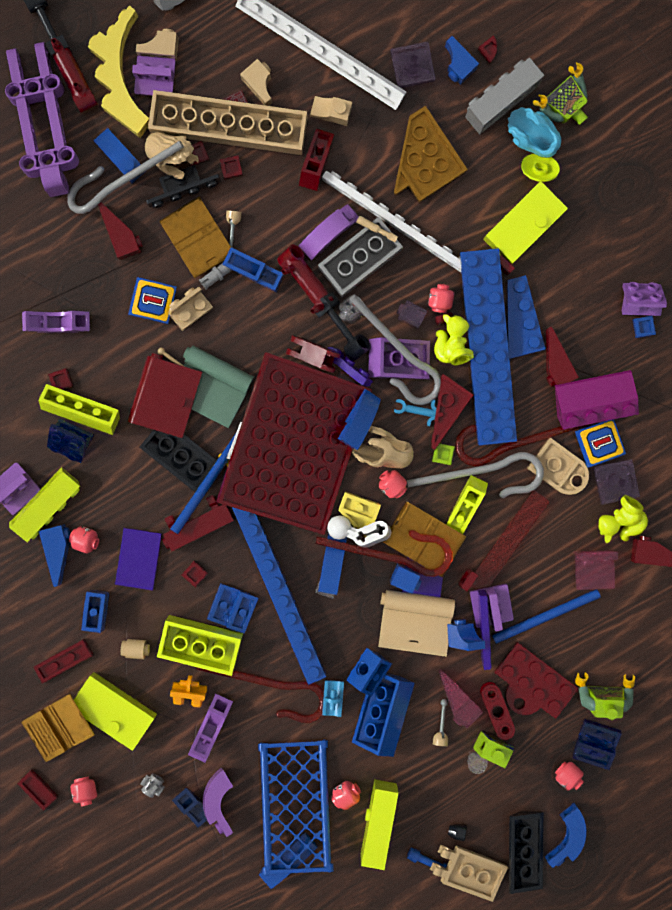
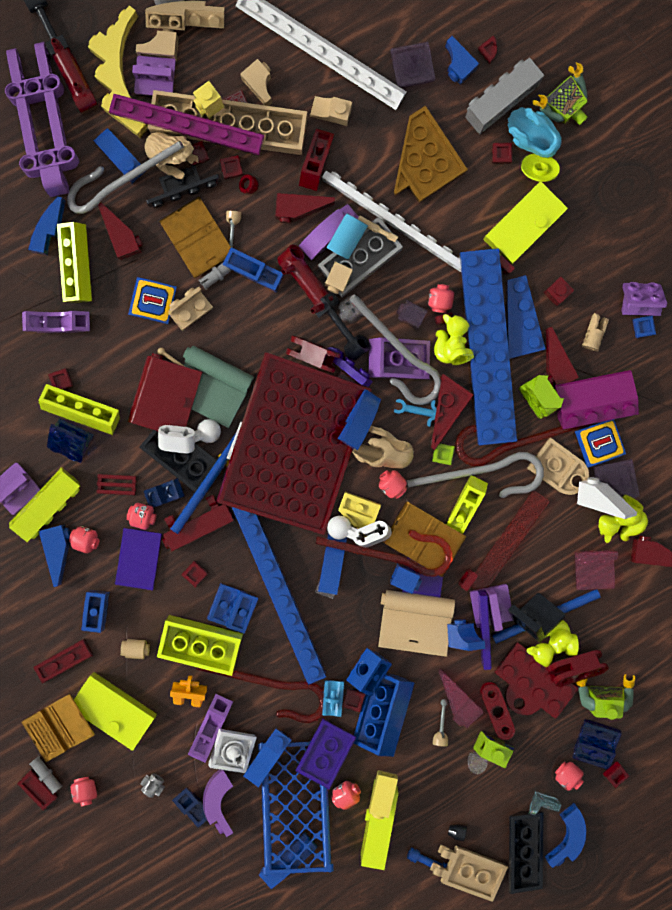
(45, 775): none -> light grey pin
(47, 227): none -> blue slope
(74, 262): none -> neon yellow brick
(100, 484): none -> dark red tile
(141, 516): none -> coral head
(164, 493): none -> dark blue slope
(183, 438): none -> white beam
(184, 13): none -> tan slope
(186, 124): none -> magenta tile
(207, 100): none -> light yellow brick
(232, 751): none -> white plate
(253, 186): none -> dark red piece
(267, 757): none -> blue slope
(294, 207): none -> dark red slope
(325, 754): none -> dark purple tile
(338, 278): none -> tan brick
(347, 236): none -> medium azure brick
(353, 700): none -> dark red tile
(383, 794): none -> light yellow brick
(501, 153): none -> dark red tile
(537, 616): none -> black bracket
(541, 396): none -> lime slope
(545, 801): none -> clear light blue tile
(558, 291): none -> dark red brick
(560, 641): none -> neon yellow animal
(577, 668): none -> dark red piece
(595, 335): none -> tan hinge
(603, 498): none -> white slope
(616, 774): none -> dark red tile

